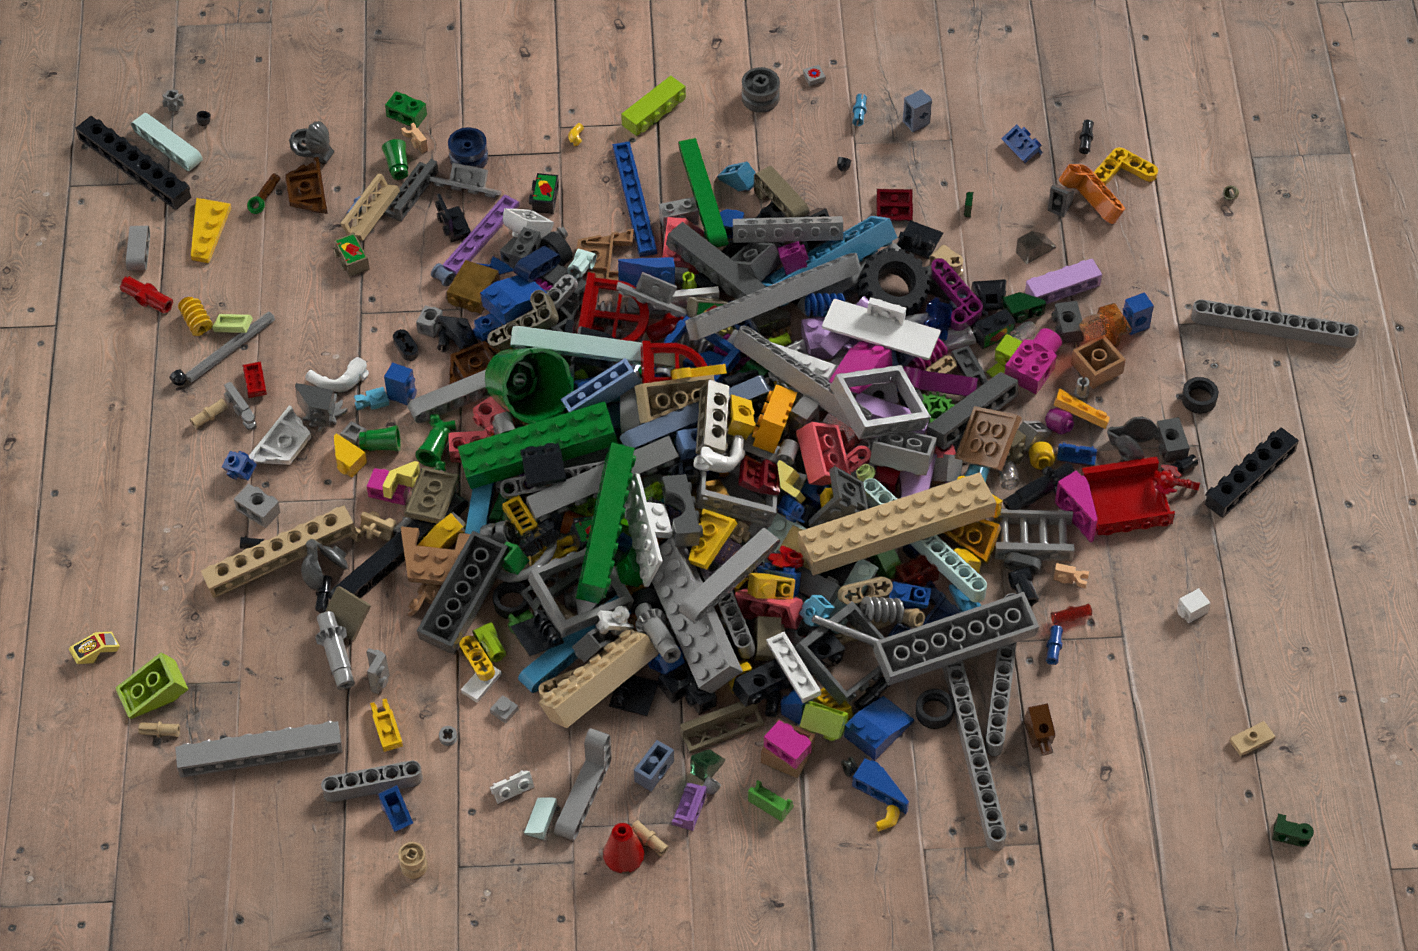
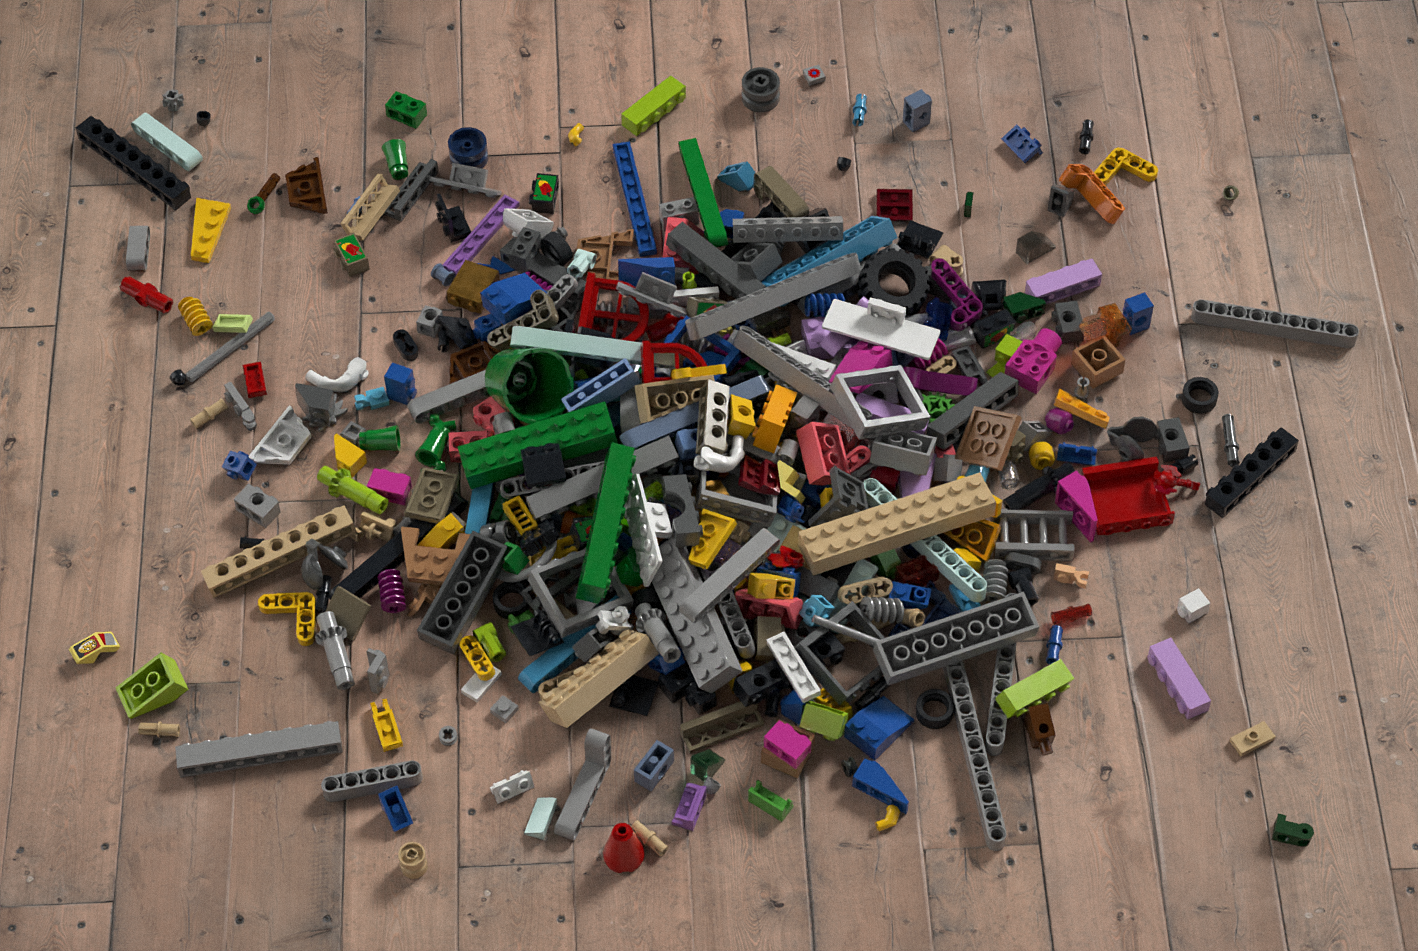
(297, 606): none -> yellow beam
(316, 142): dark grey animal -> none
(342, 484): none -> lime gear
(391, 591): none -> magenta piece
(403, 475): light yellow slope -> none
(418, 139): light nougat plate -> none
(537, 264): dark blue beam -> none
(793, 256): magenta brick -> none
(864, 472): yellowish green plate -> none
(996, 576): none -> light grey piece
(1034, 689): none -> lime brick
(1178, 678): none -> lavender brick
(1231, 446): none -> dark grey pin

